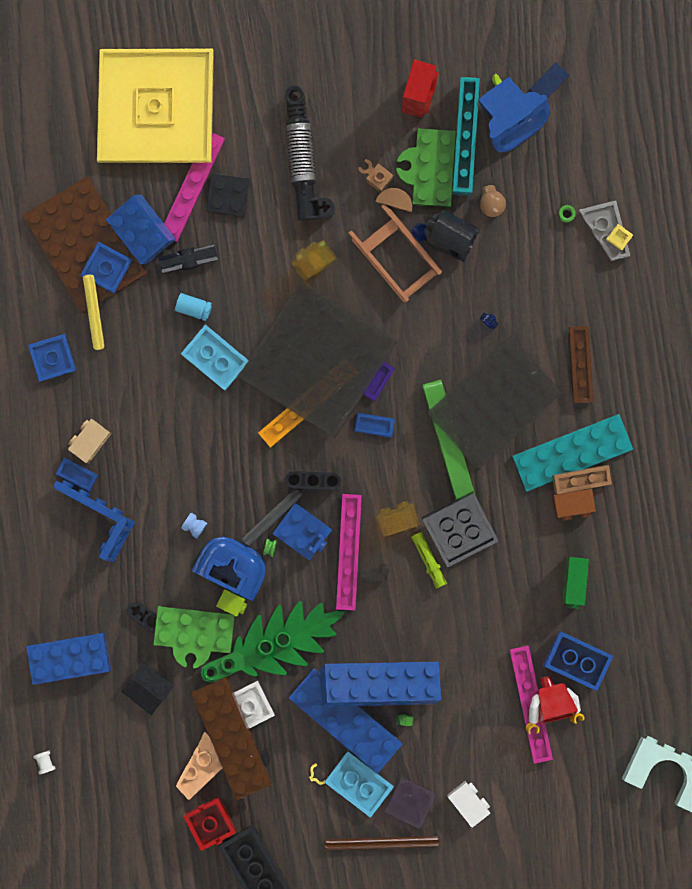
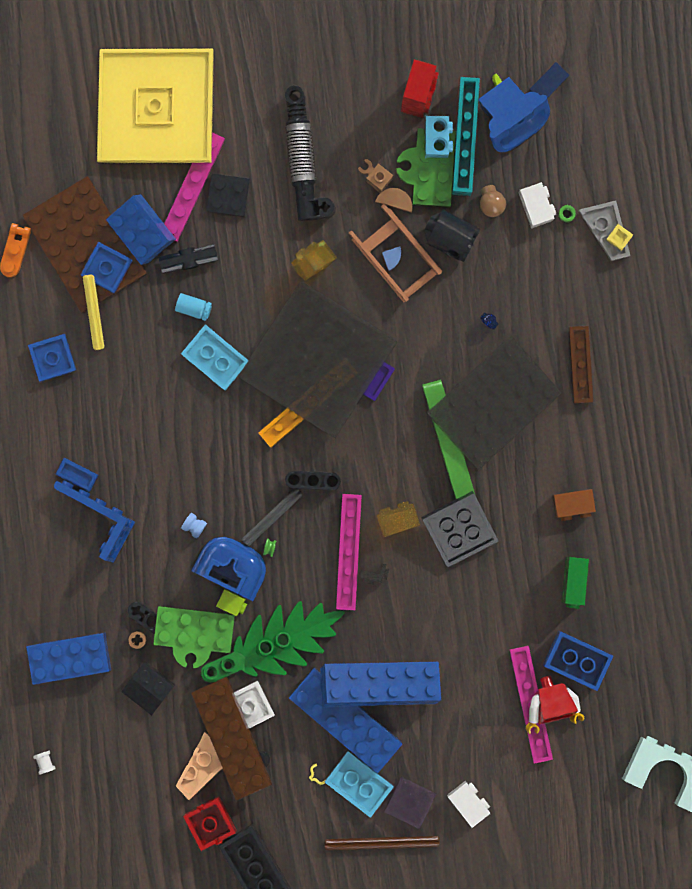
(14, 251): none -> orange plate
(89, 440): tan brick -> none
(141, 644): none -> medium nougat bush
(302, 532): blue bracket -> none
(374, 425): blue tile -> none
(392, 257): none -> medium blue tile
(404, 719): bright green axle -> none
(418, 232): clear blue plate -> none
(429, 560): lime pin -> none
(433, 136): none -> medium azure brick
(537, 205): none -> white brick
(572, 452): teal plate -> none
(581, 479): medium nougat plate -> none

